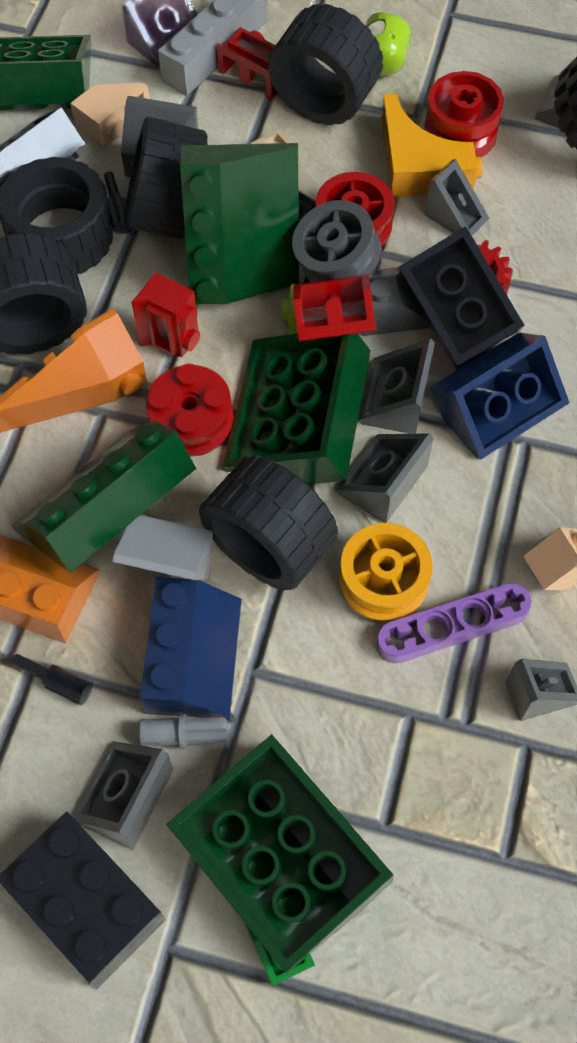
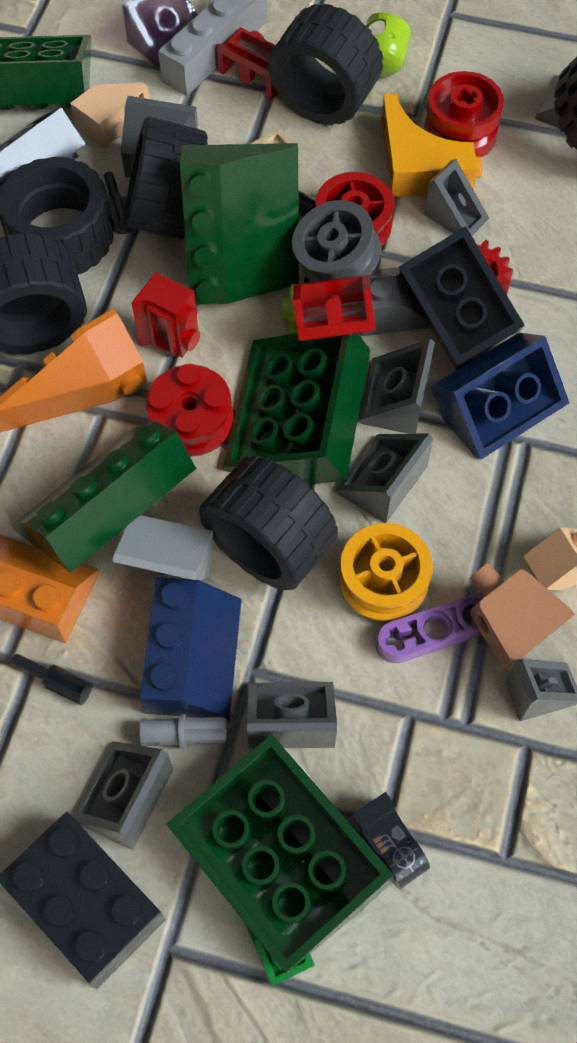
(293, 713): none -> dark grey slope
(390, 840): none -> black leg
(515, 613): none -> nougat torso

